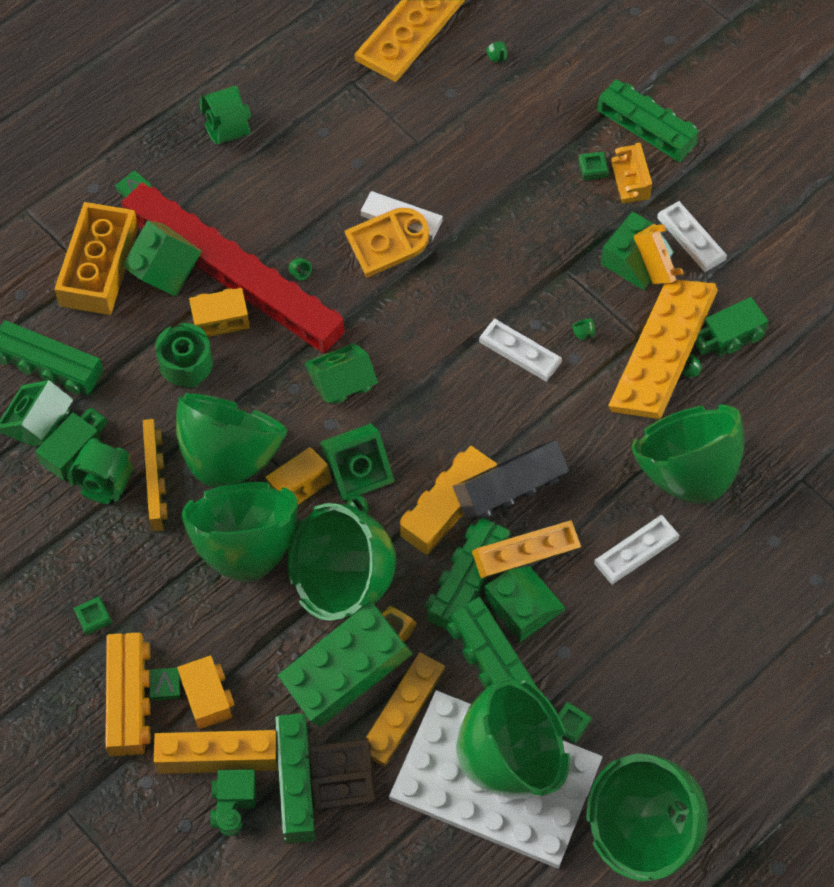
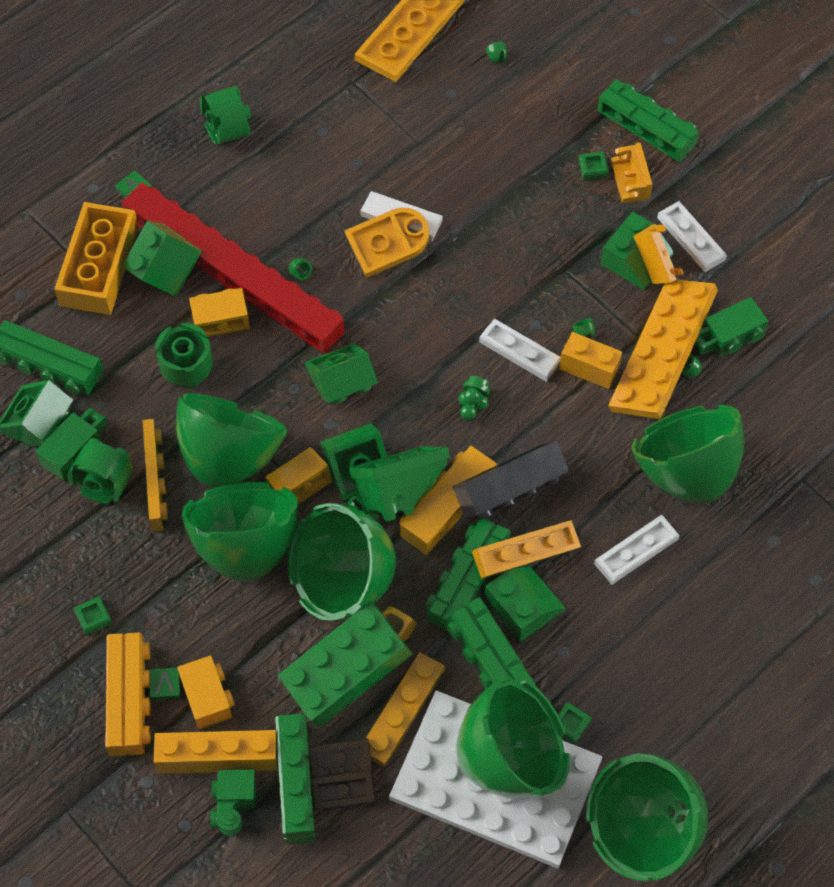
(398, 483): none -> green piece
(473, 397): none -> green piece
(590, 360): none -> light orange brick

